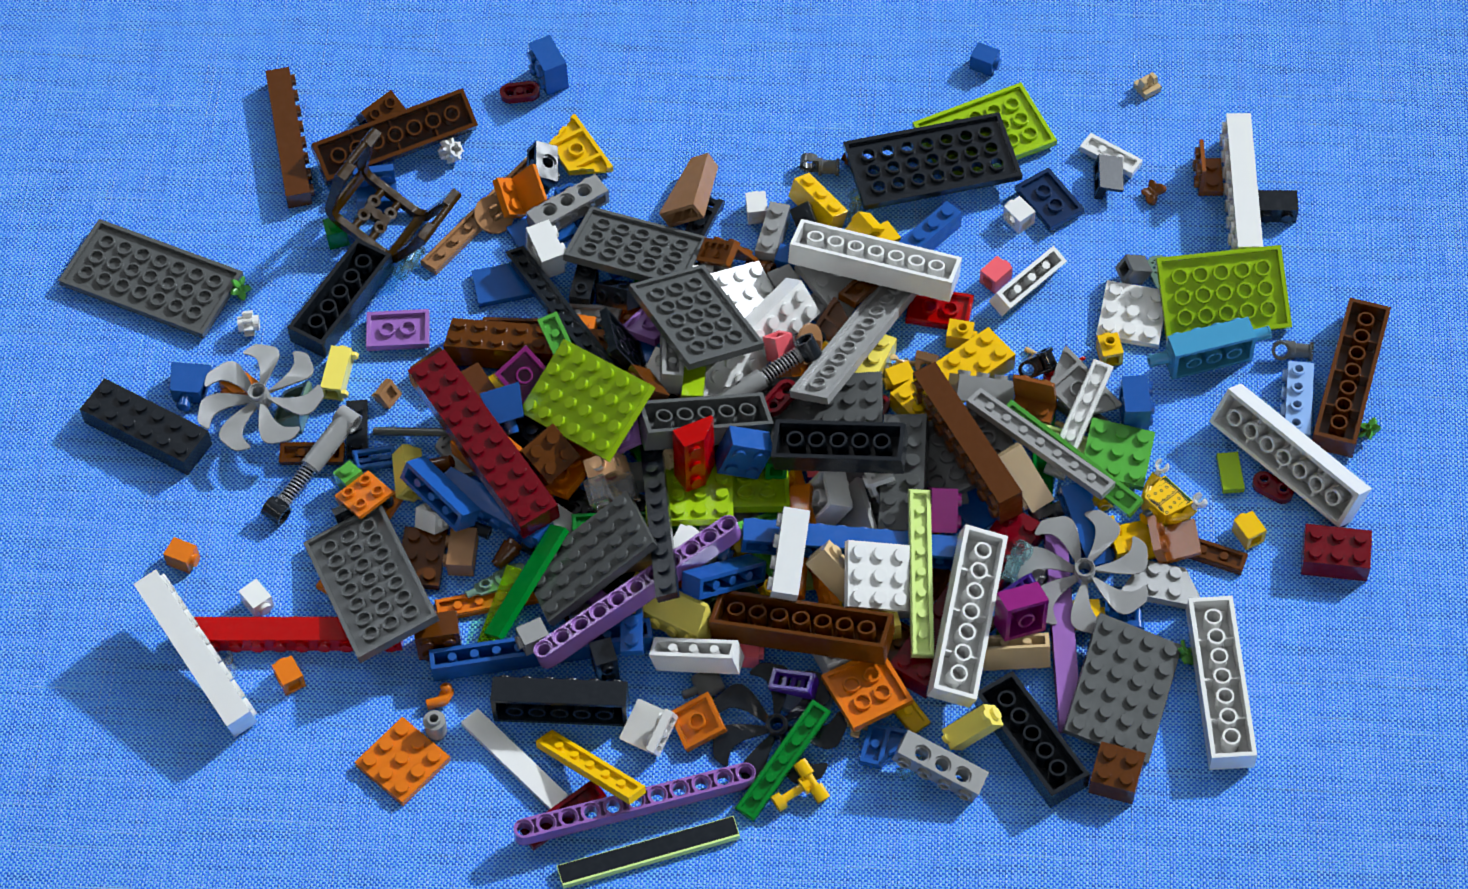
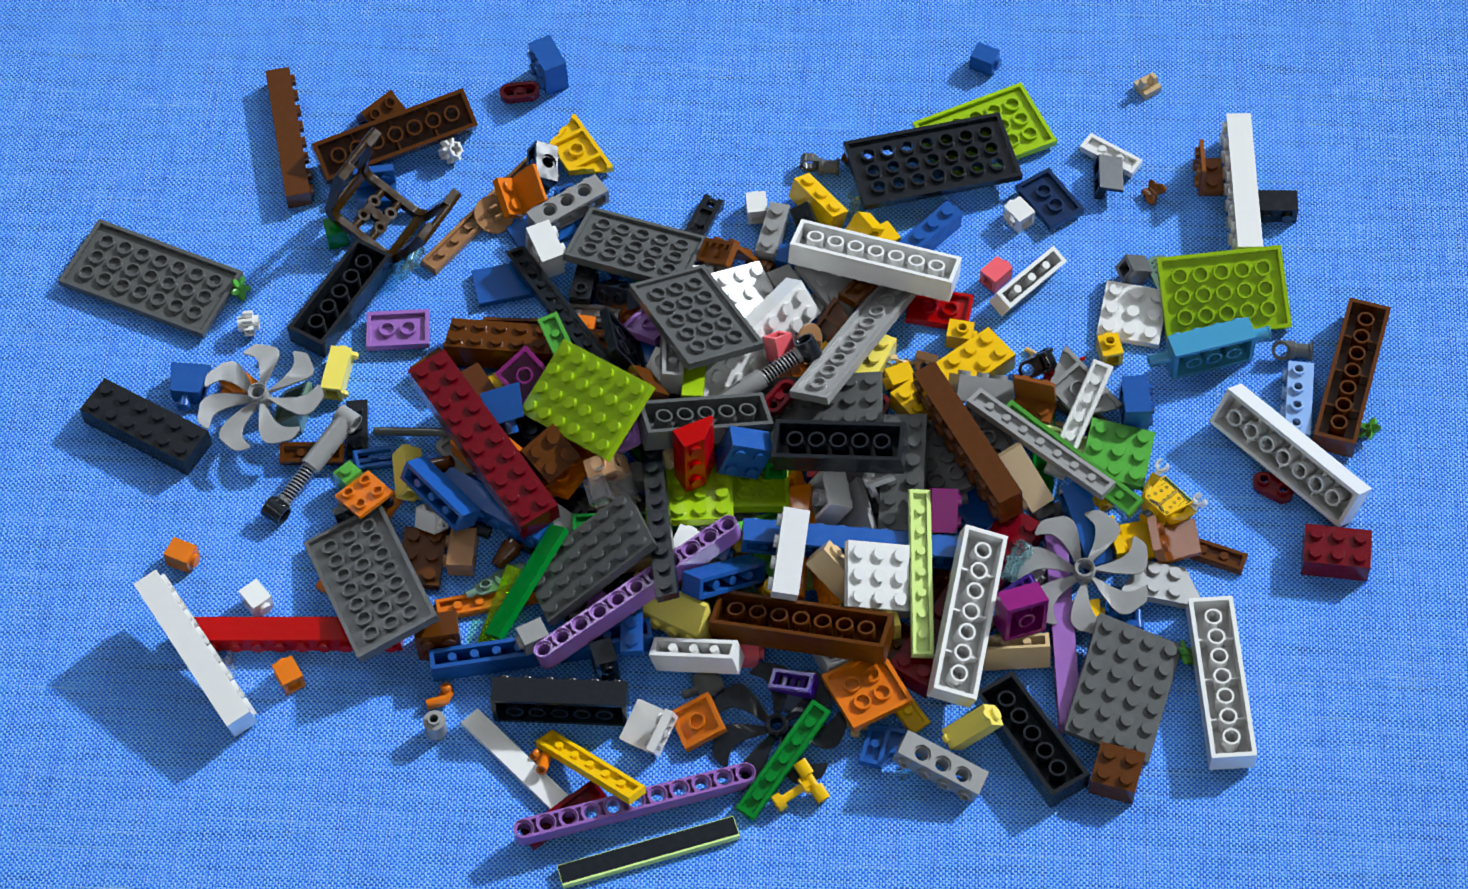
(387, 394): medium nougat tile -> none
(402, 761): orange plate -> none
(542, 760): none -> orange arm
(691, 193): medium nougat slope -> none
(1230, 472): lime tile -> none
(1248, 530): yellow brick -> none

